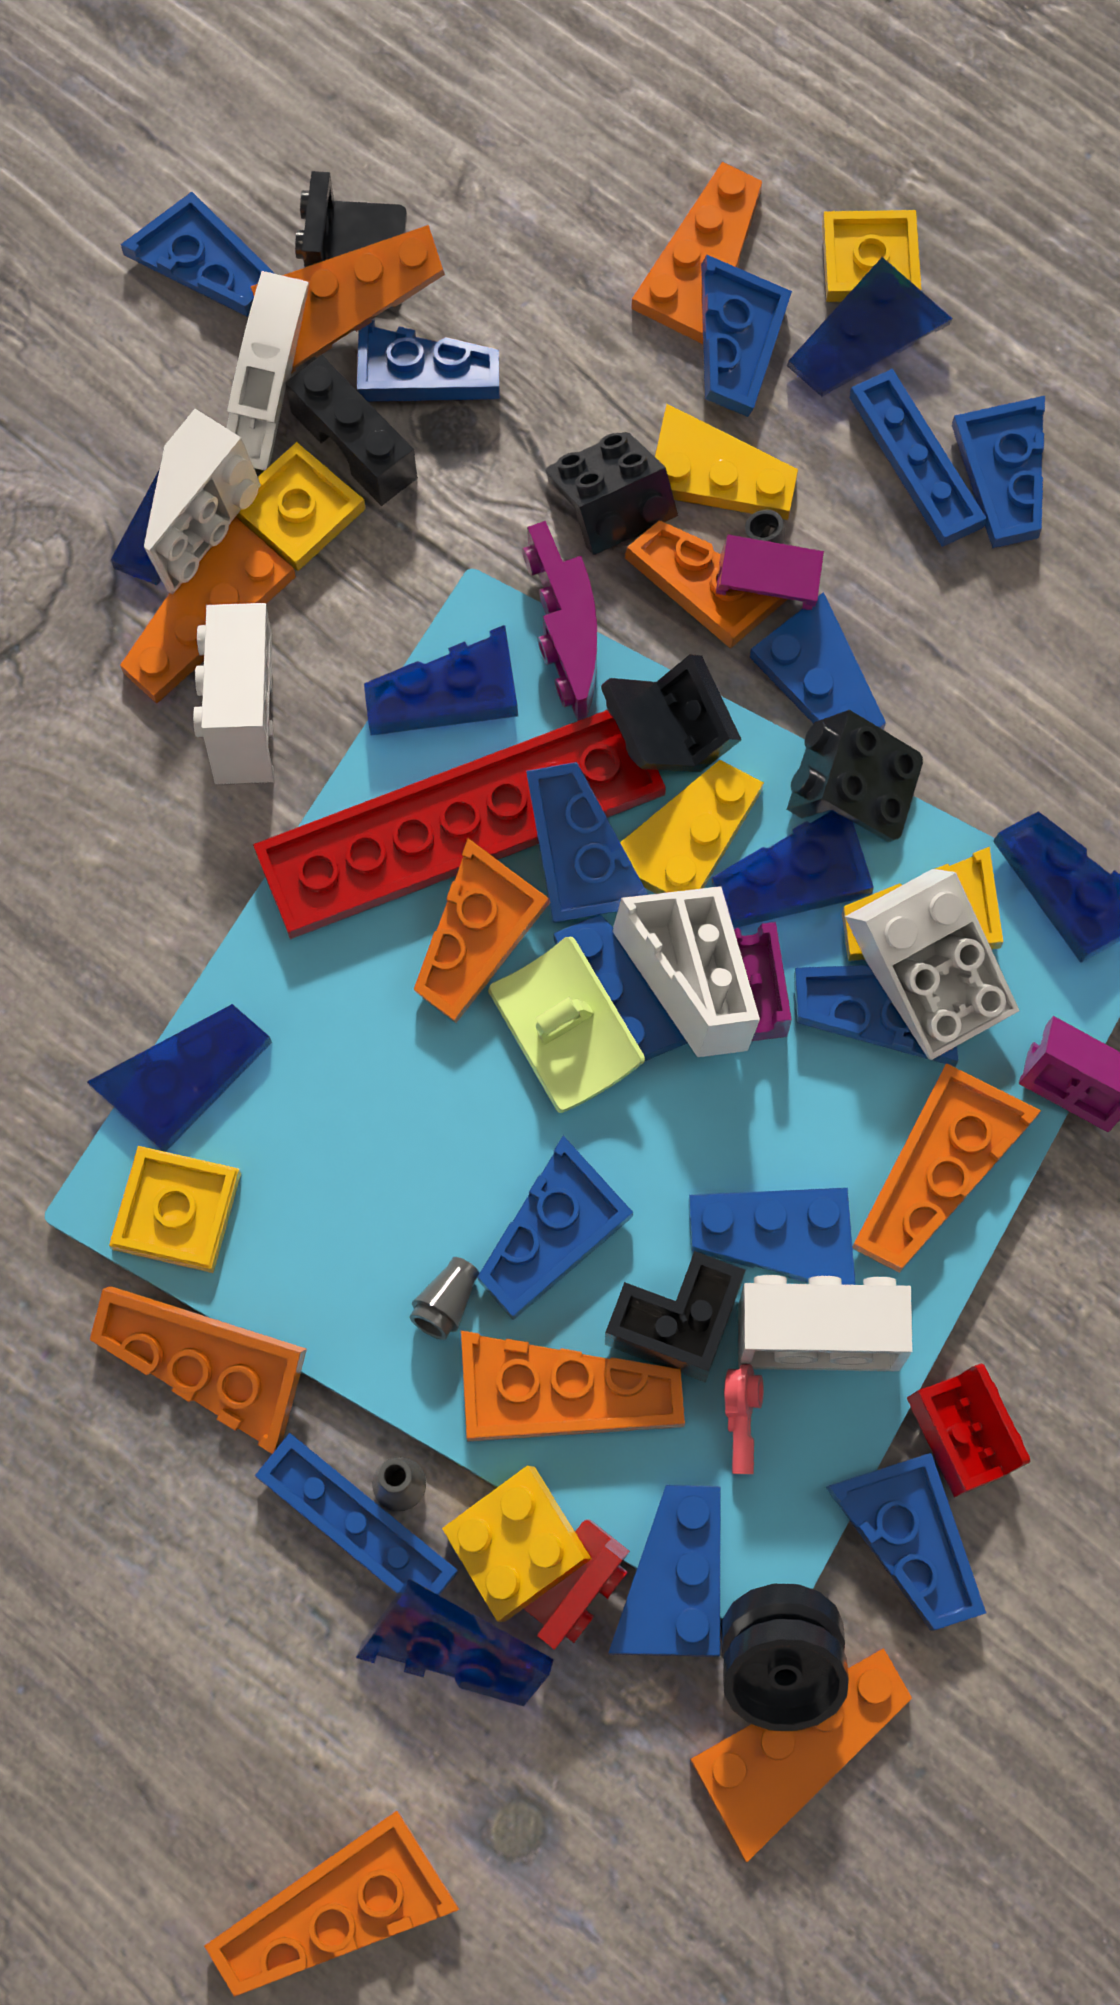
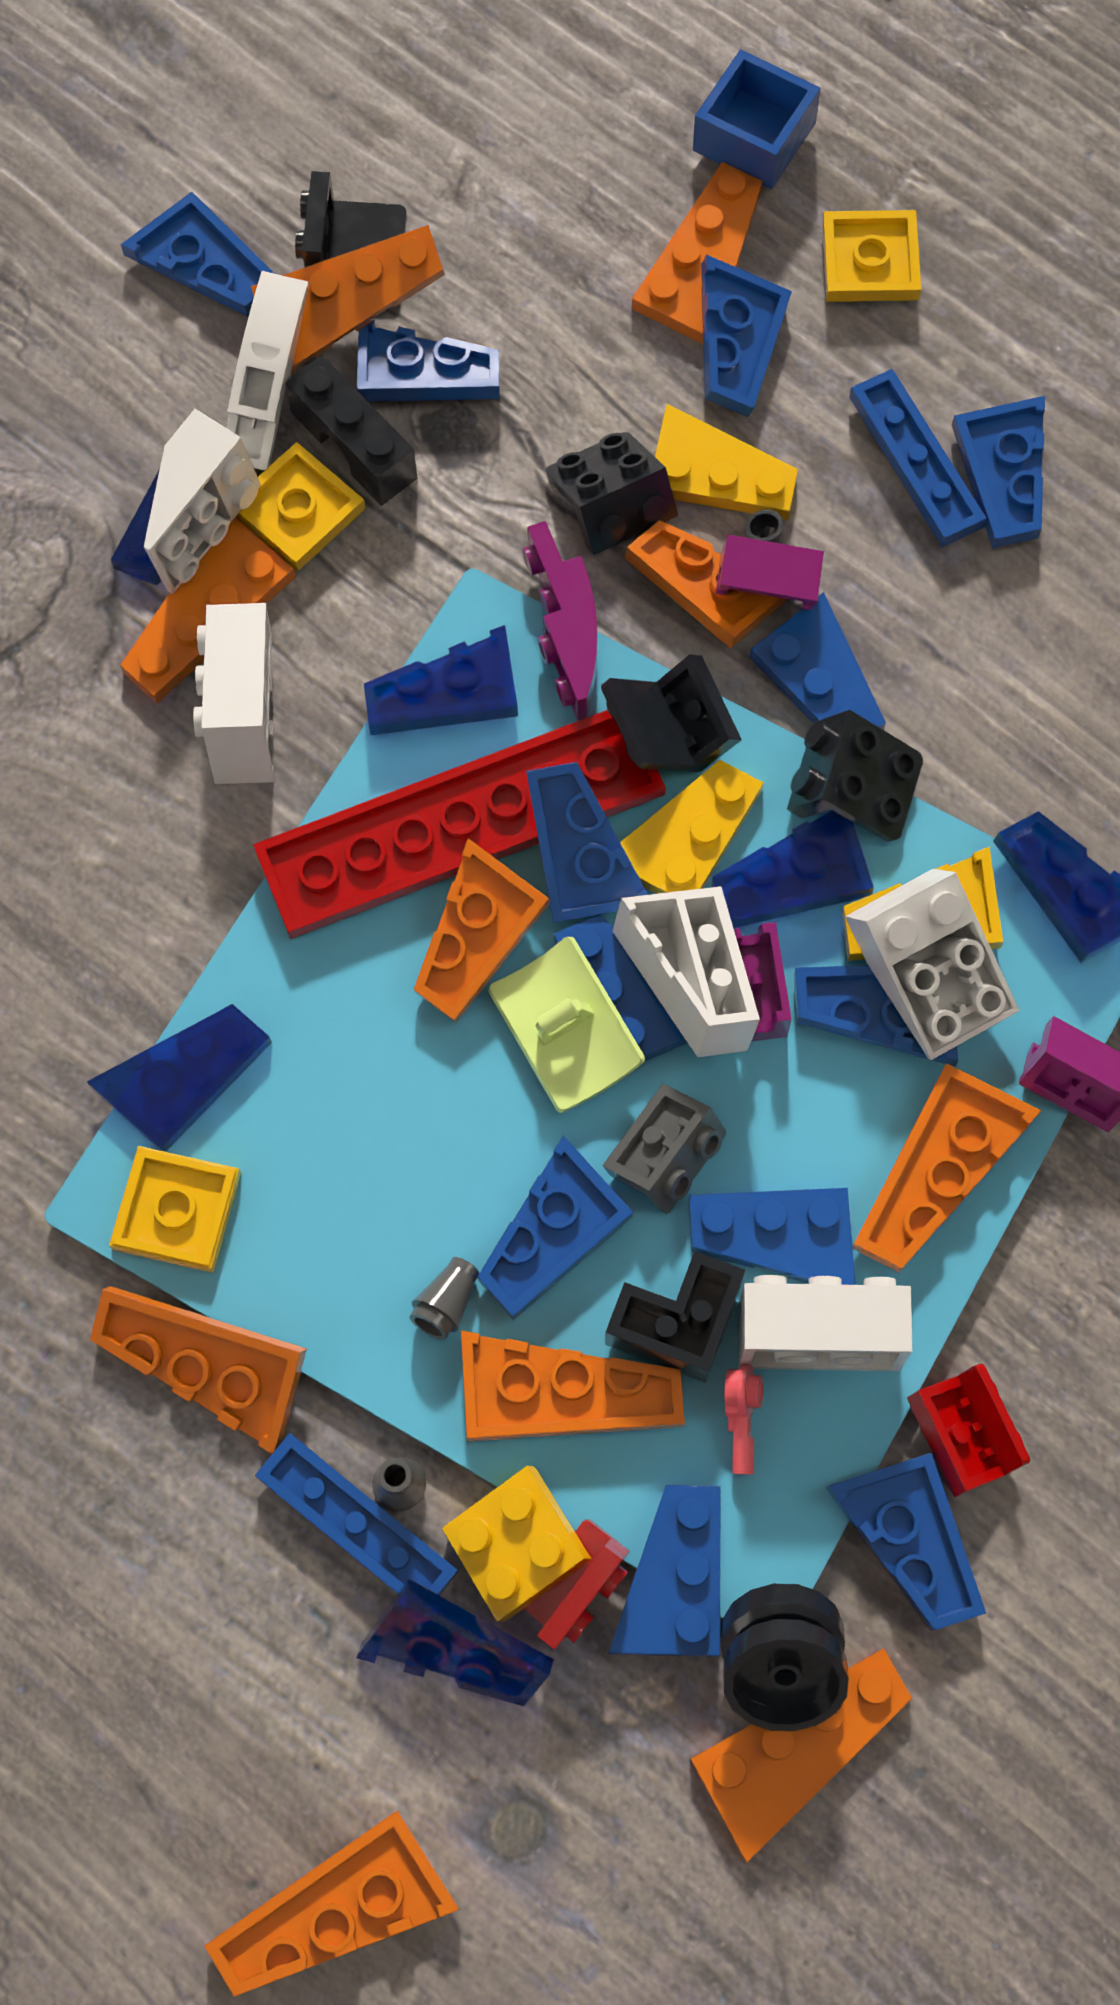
(666, 1147): none -> dark grey bracket
(756, 118): none -> blue piece
(870, 324): clear blue wing -> none

